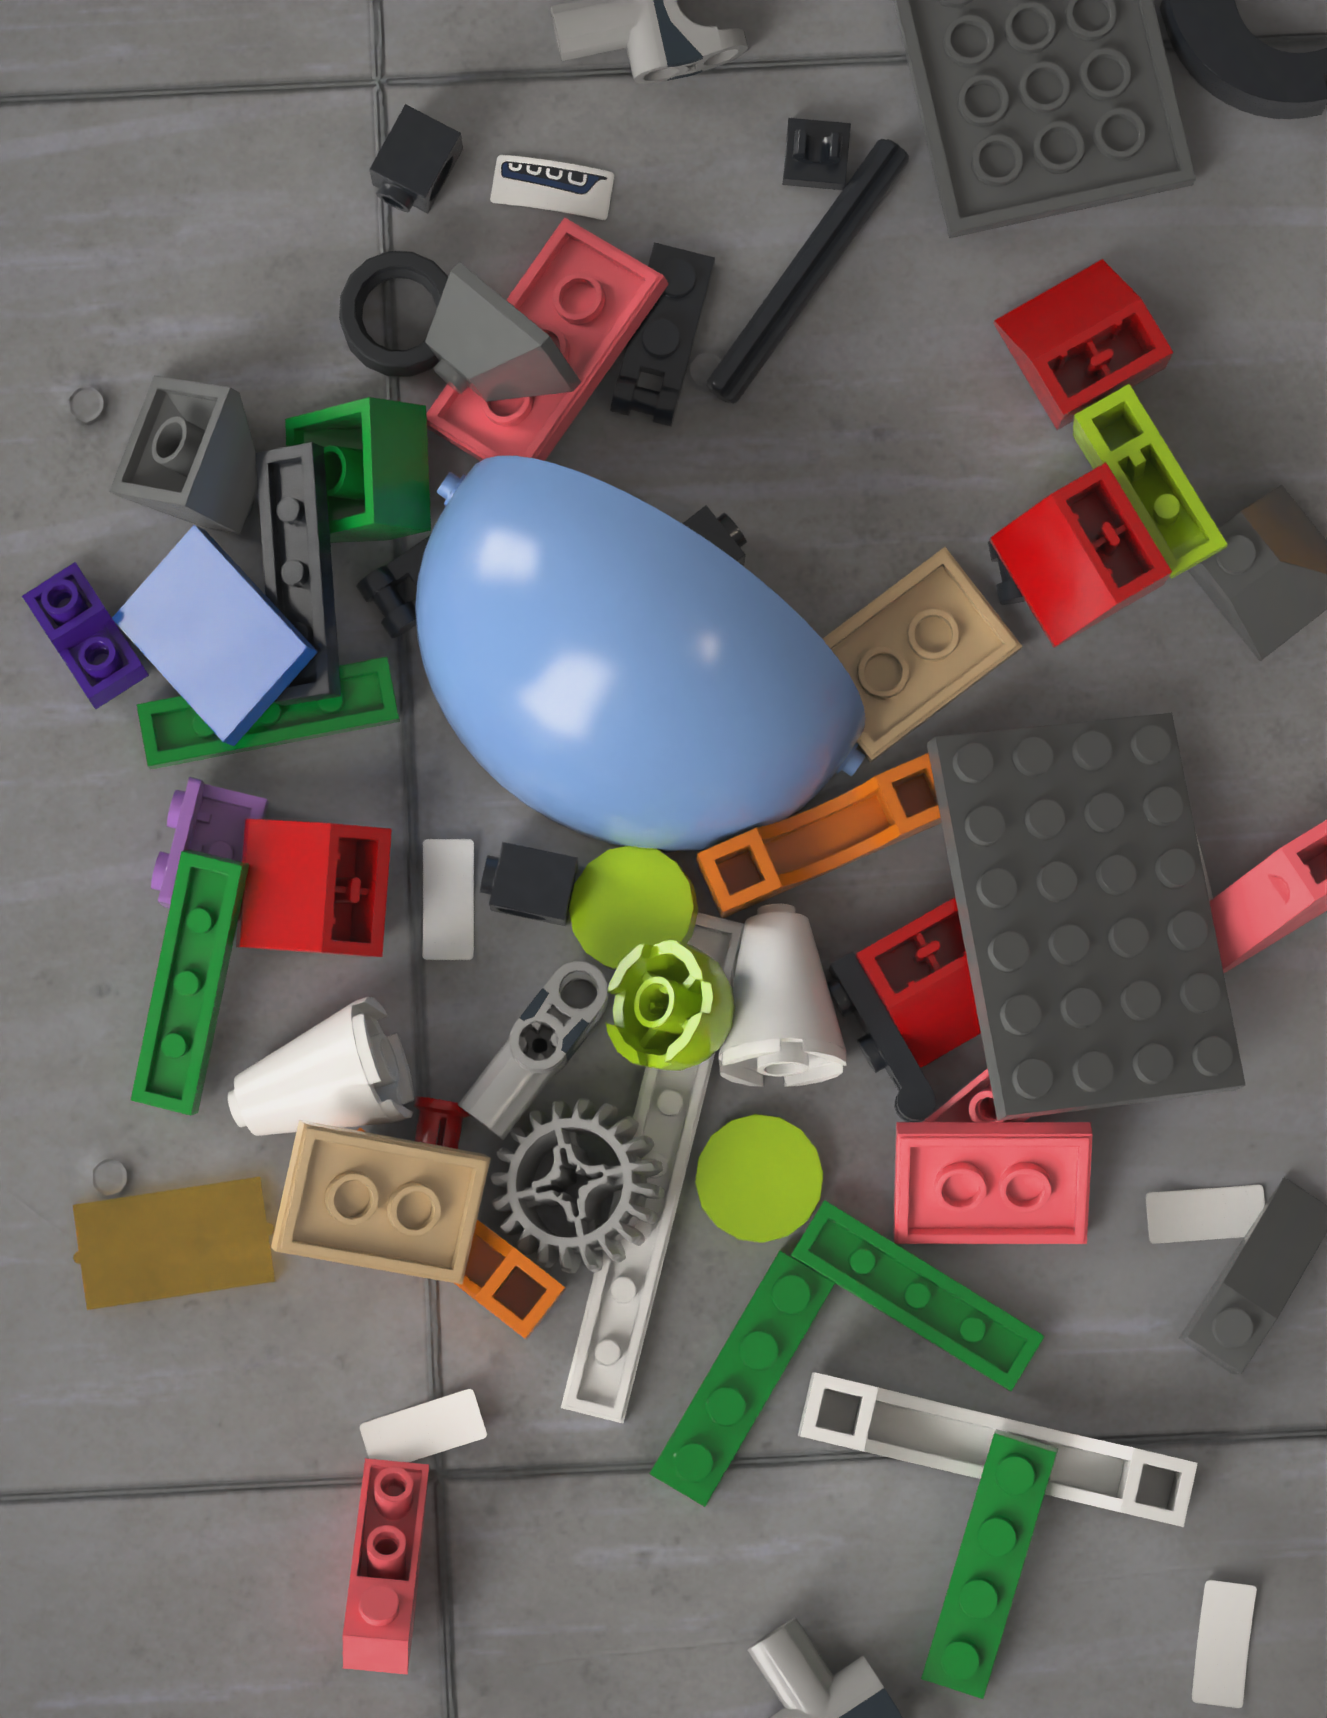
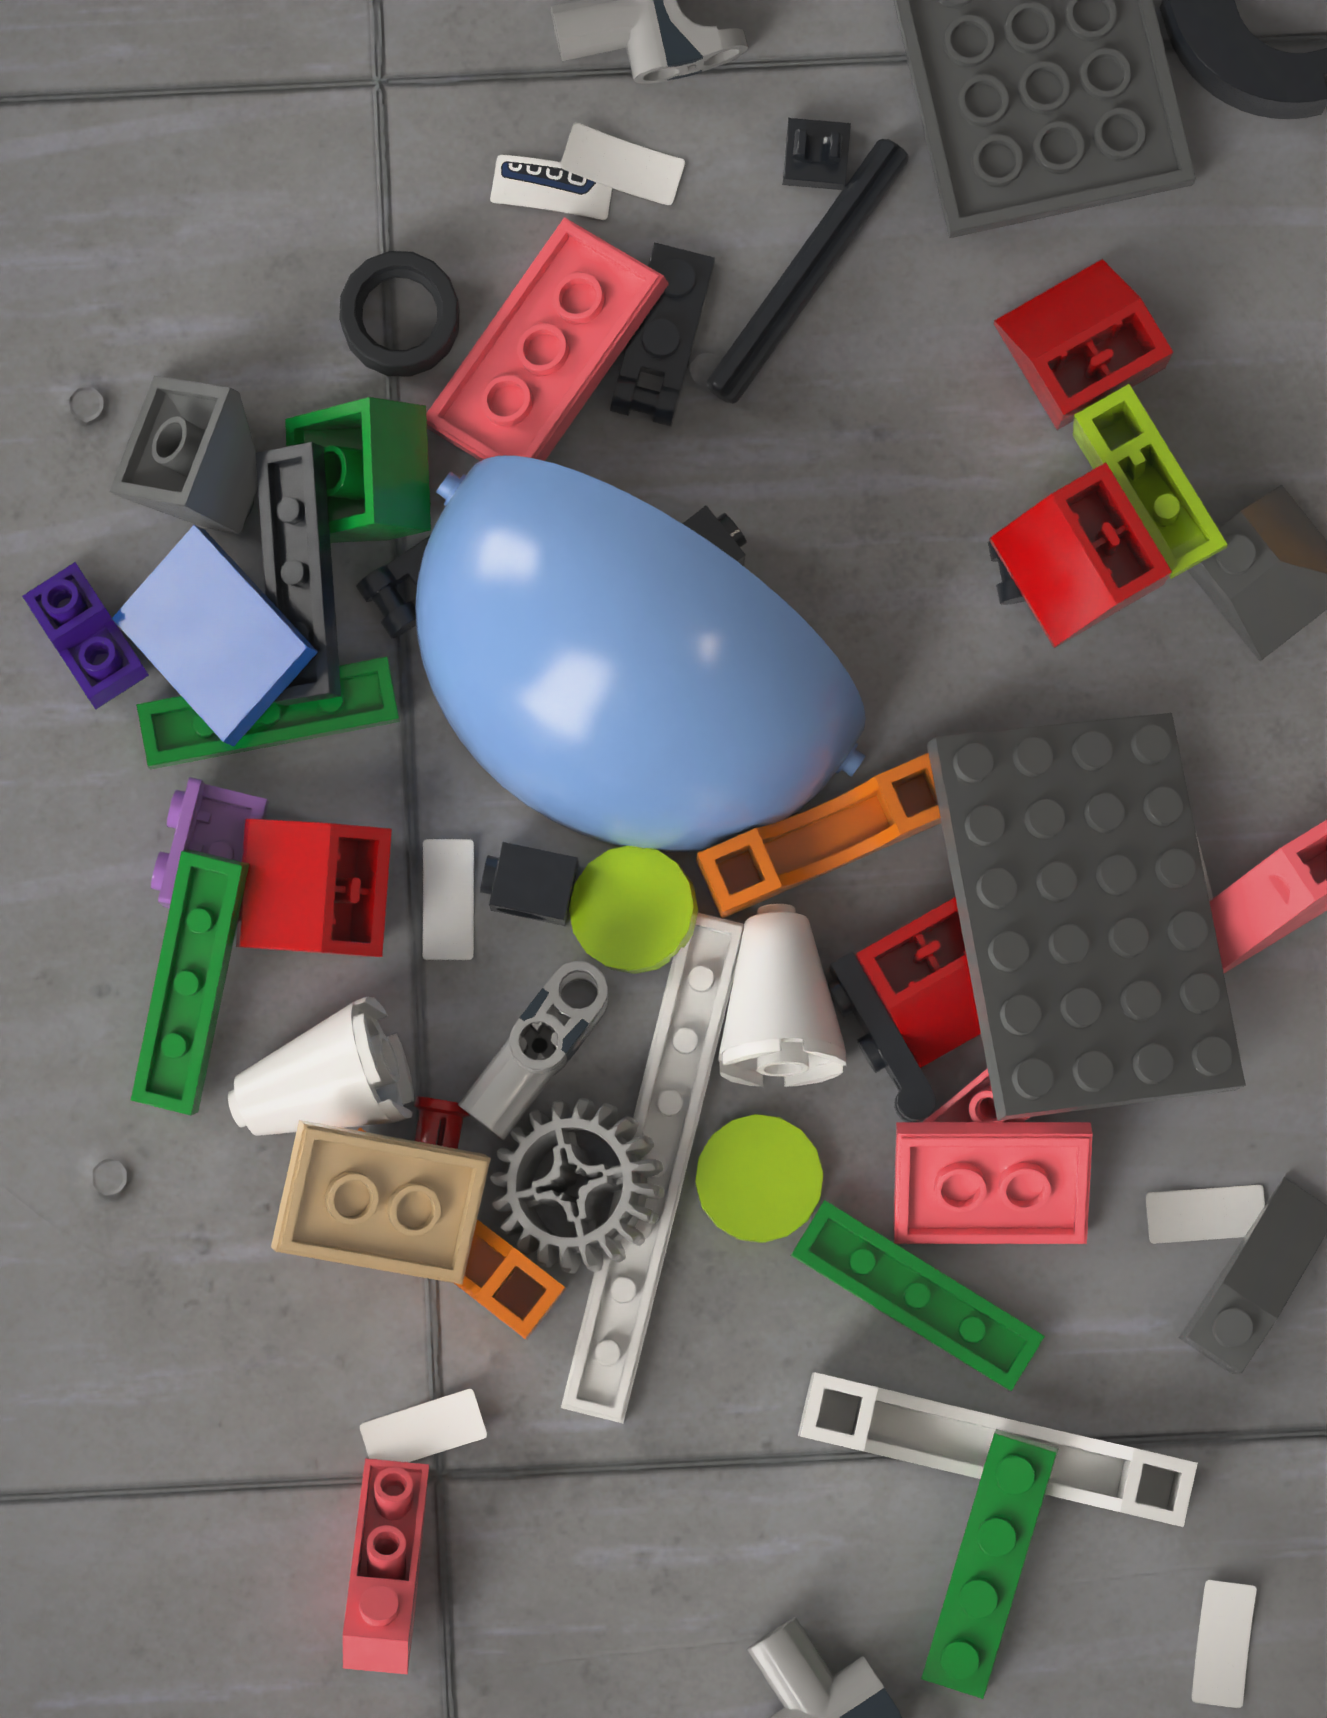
(173, 1243): clear yellow piece -> none
(415, 161): black brick -> none
(493, 345): dark grey slope -> none
(622, 165): none -> white sticker
(670, 1006): lime cylinder -> none
(742, 1378): green plate -> none
(919, 649): tan tile -> none

